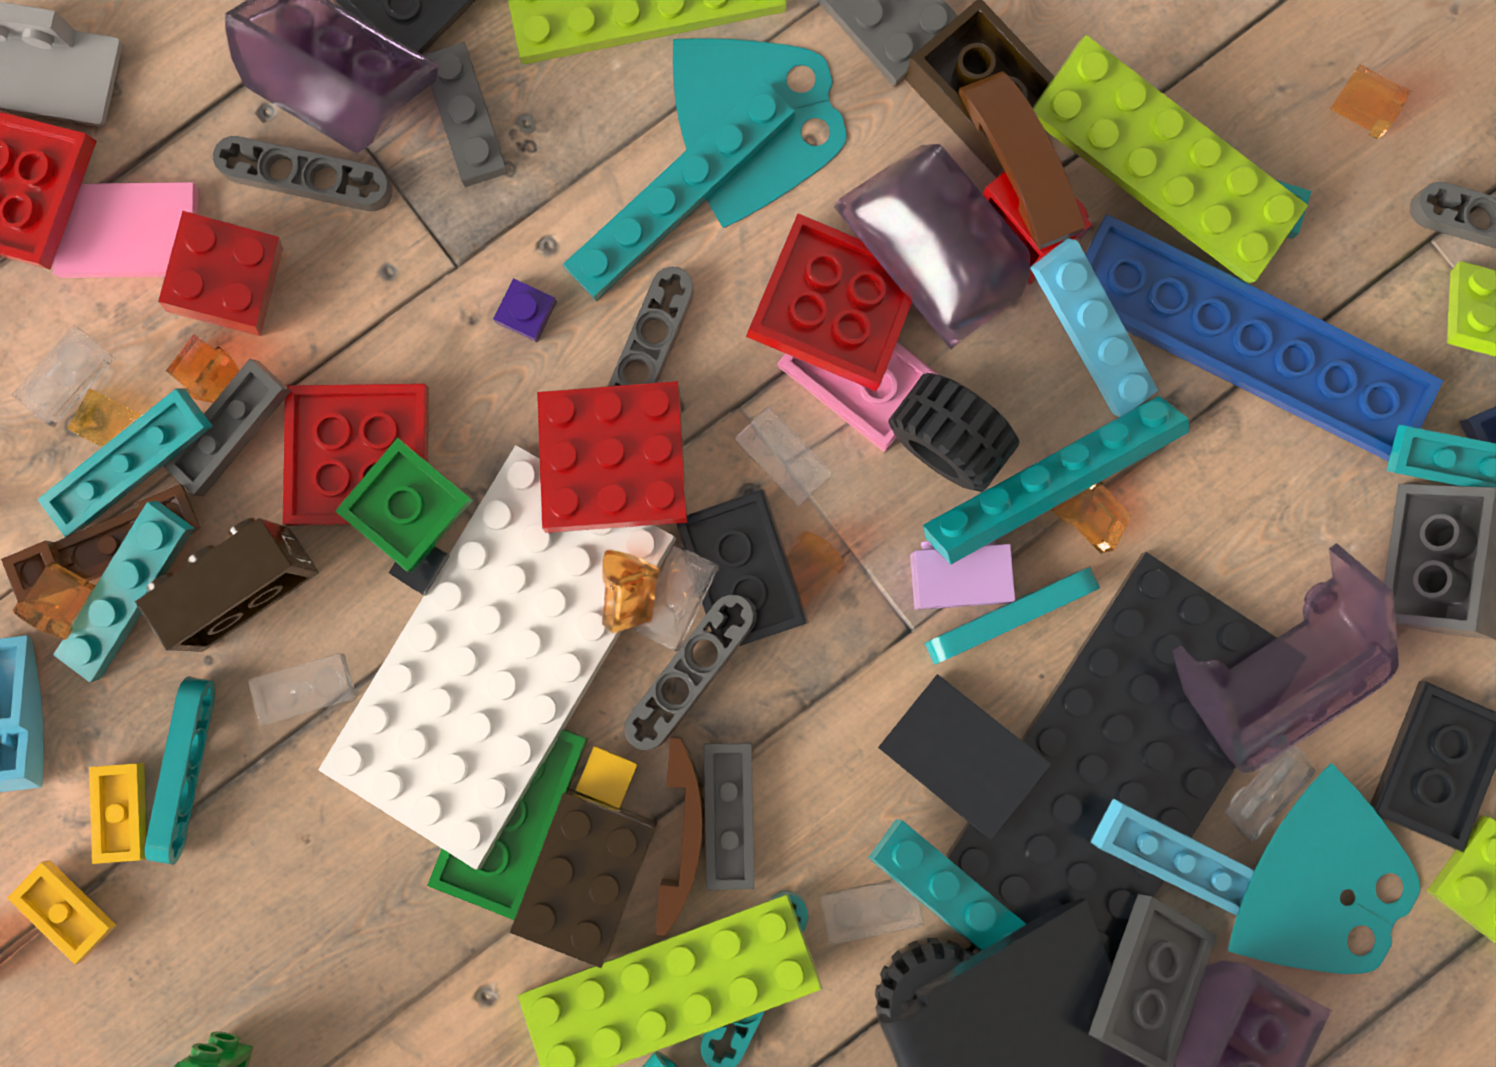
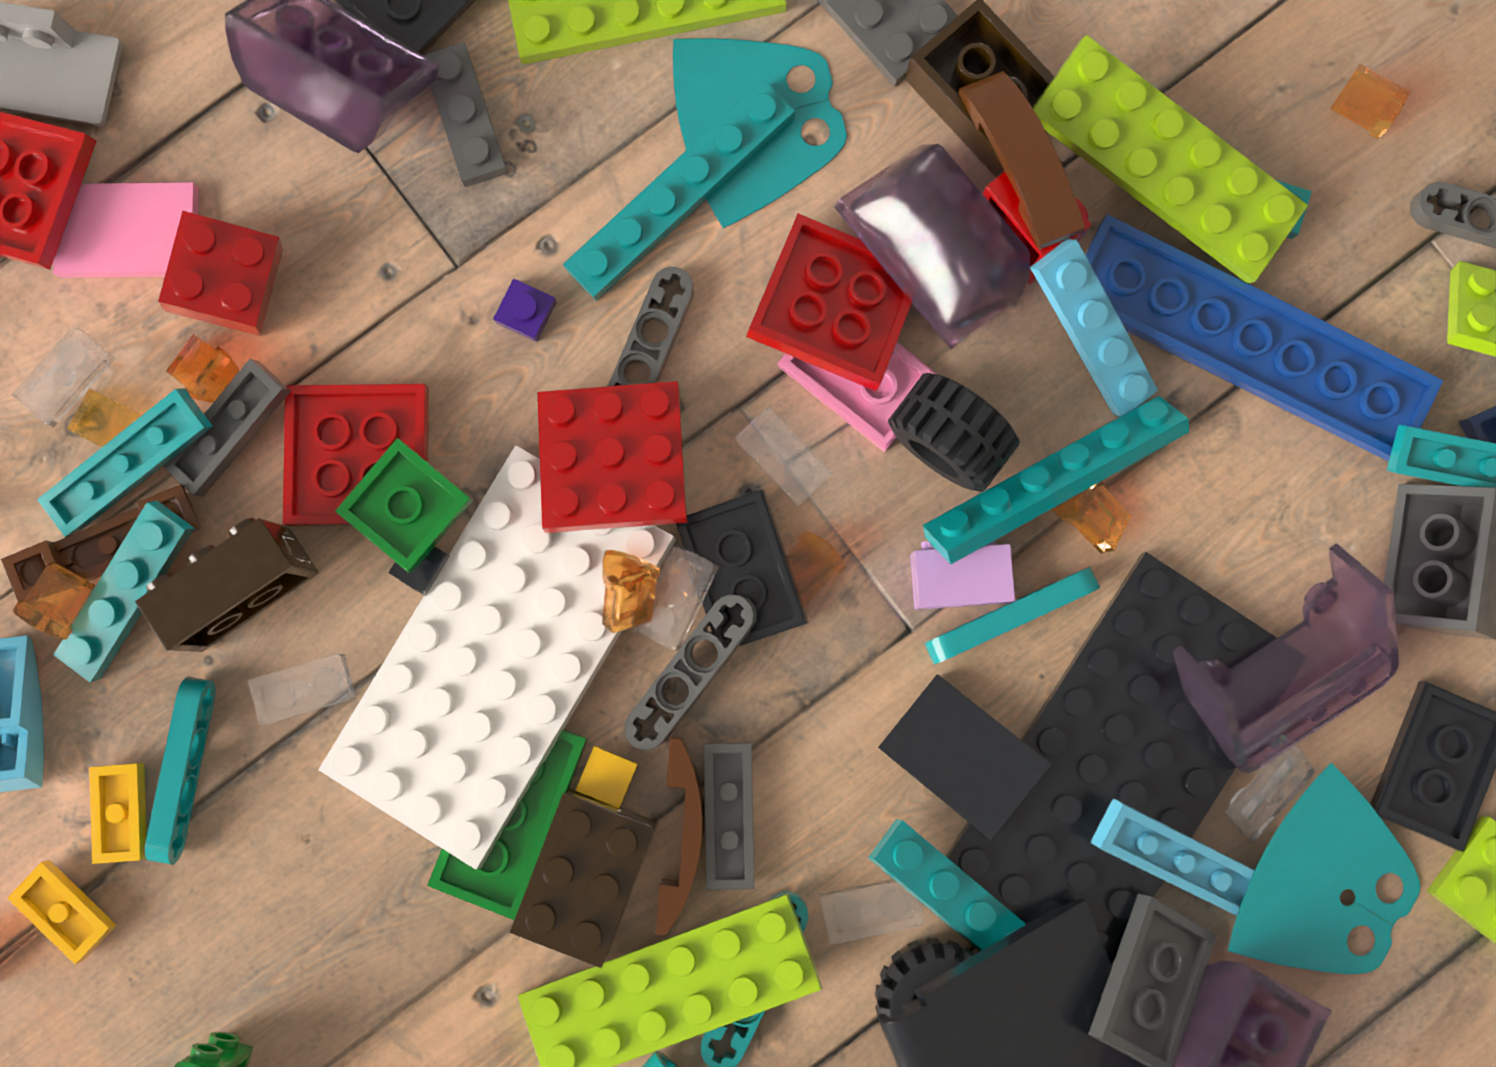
(304, 169): dark grey beam -> none

